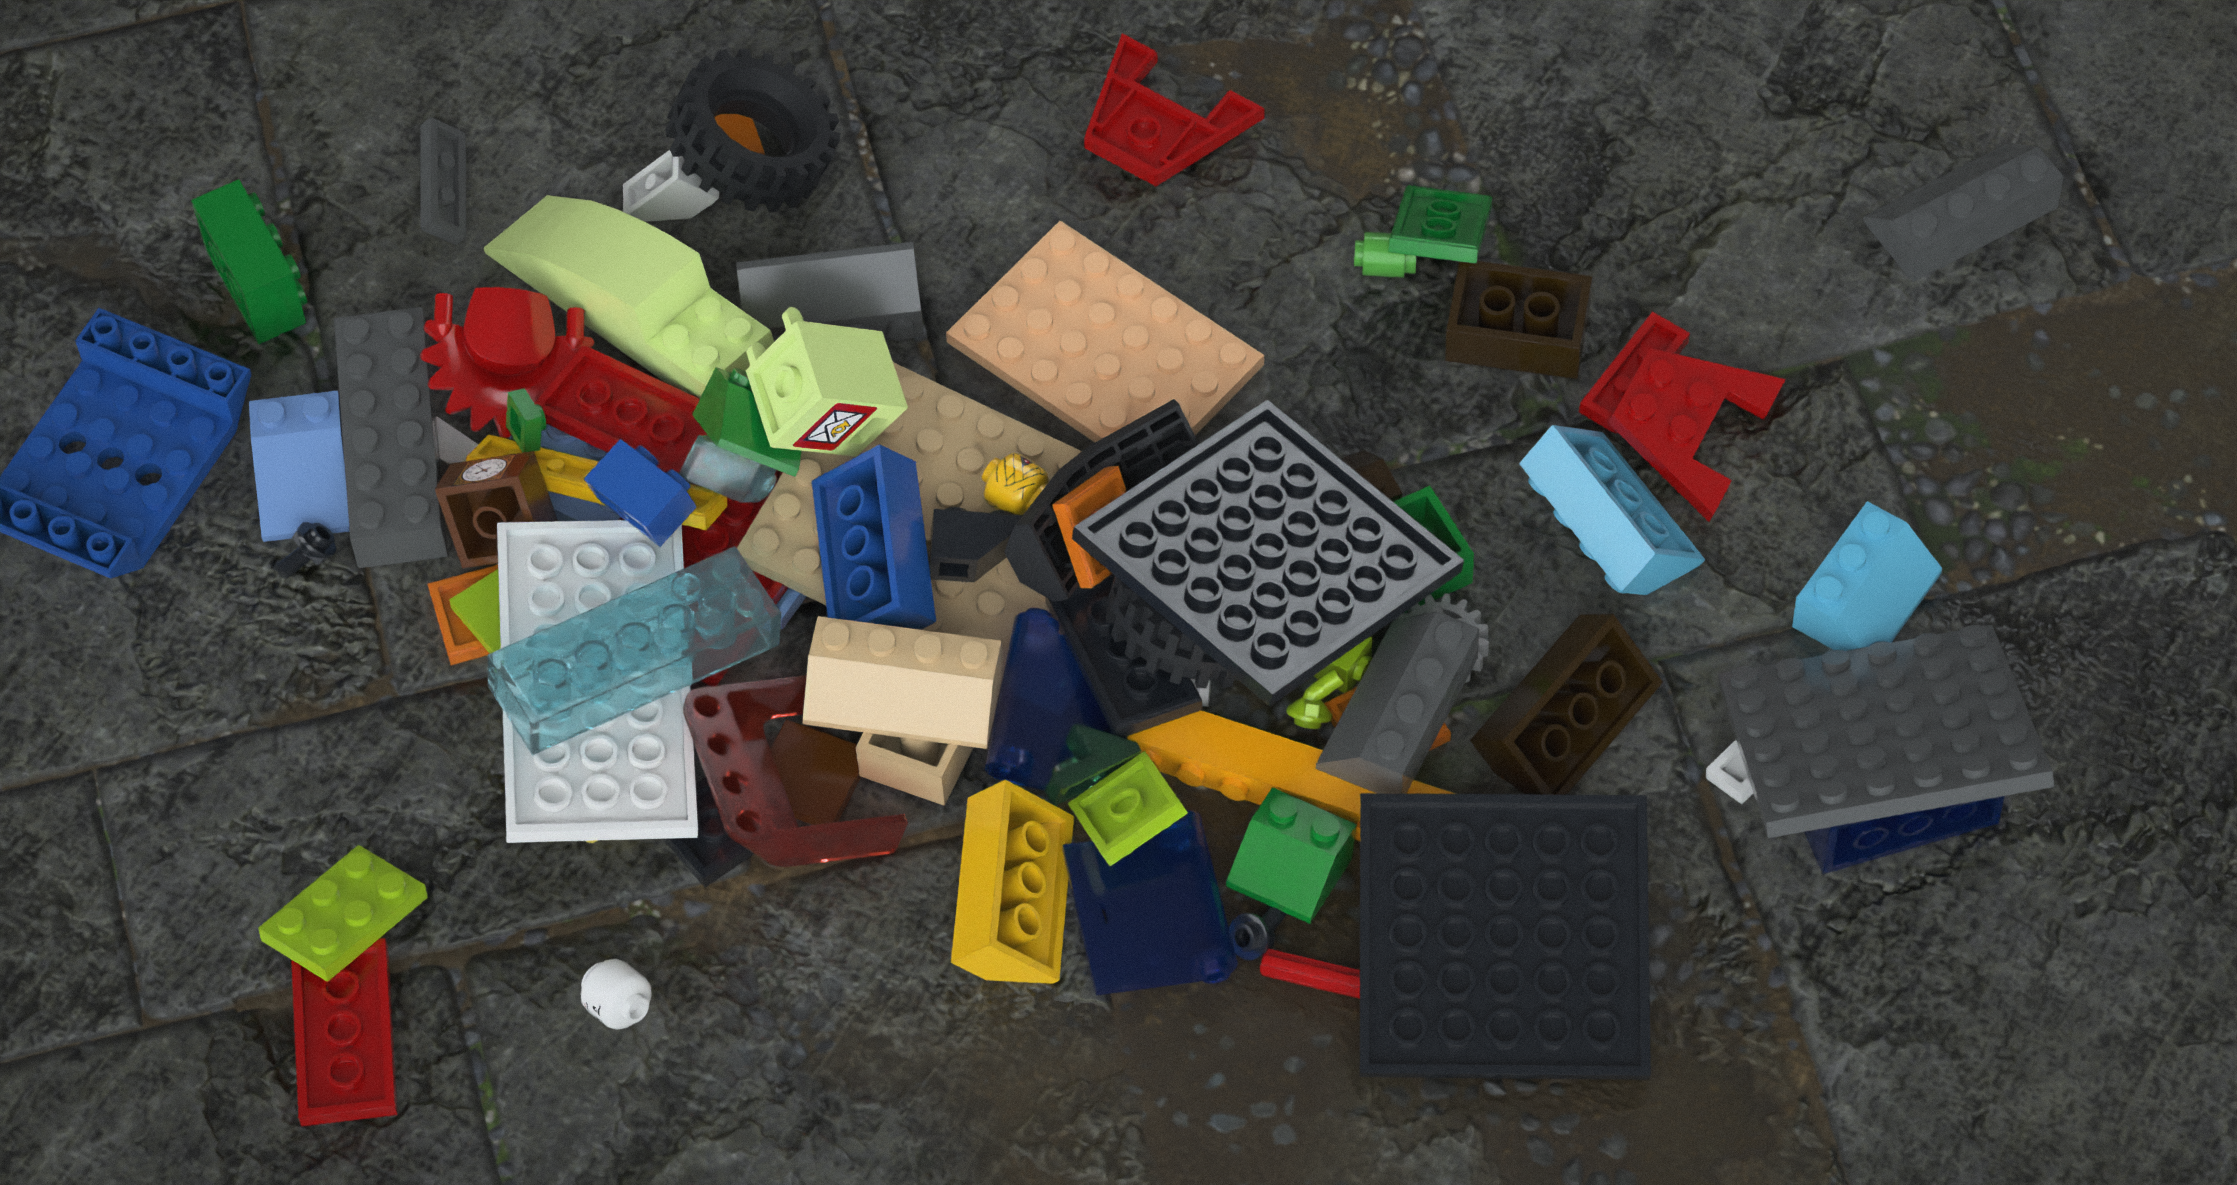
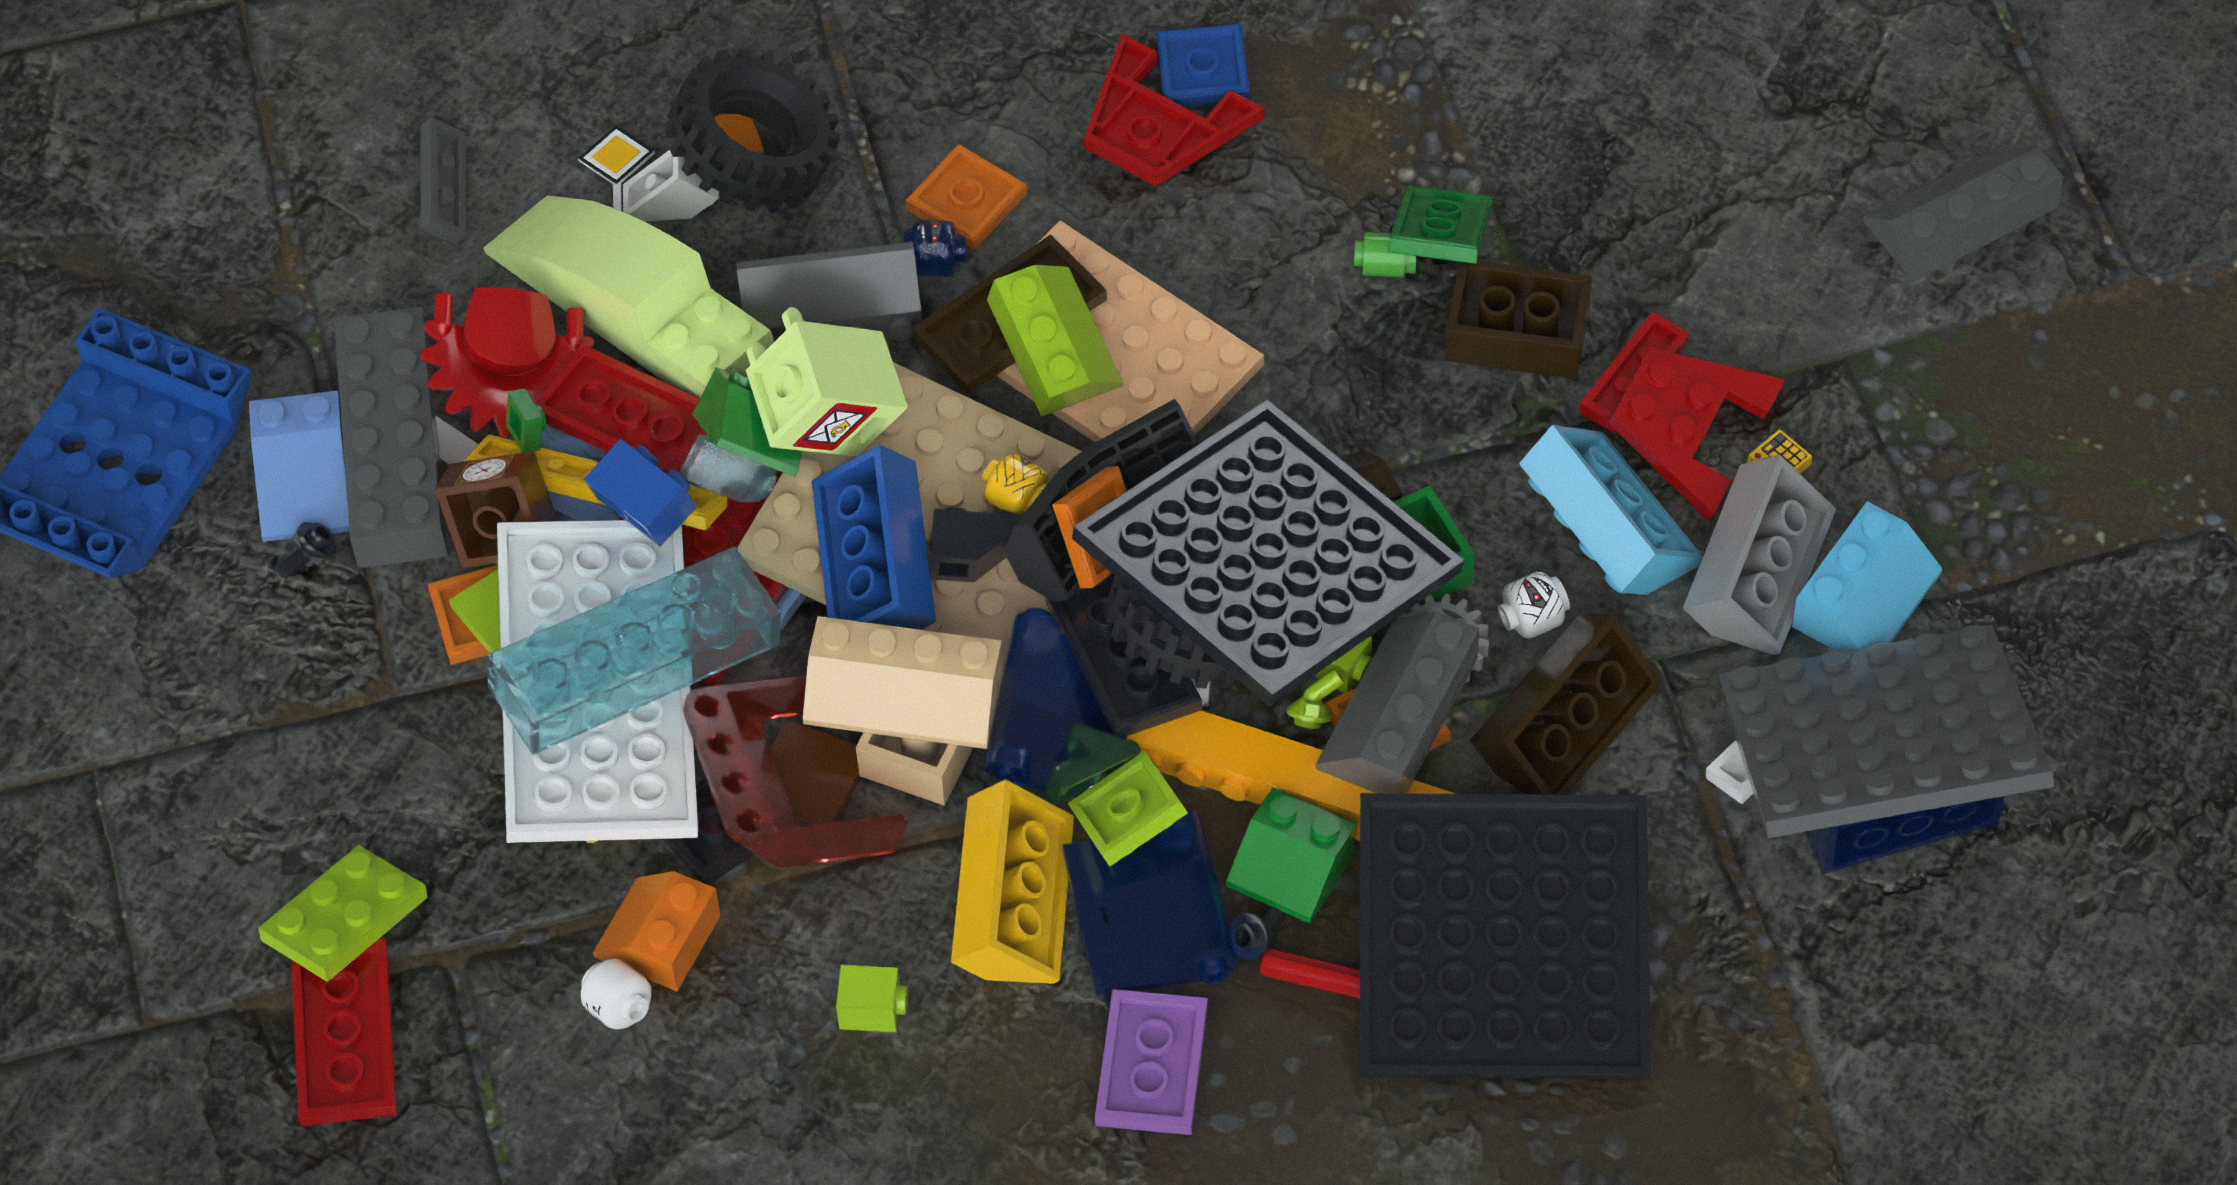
(250, 260): green brick -> none
(616, 158): none -> piece
(661, 927): none -> orange slope
(870, 998): none -> lime brick
(936, 247): none -> clear blue head
(965, 332): none -> dark brown plate
(968, 194): none -> orange tile
(1052, 337): none -> lime slope
(1151, 1062): none -> medium lavender plate
(1202, 64): none -> blue tile
(1533, 604): none -> white head
(1760, 555): none -> light grey slope
(1782, 445): none -> yellow tile

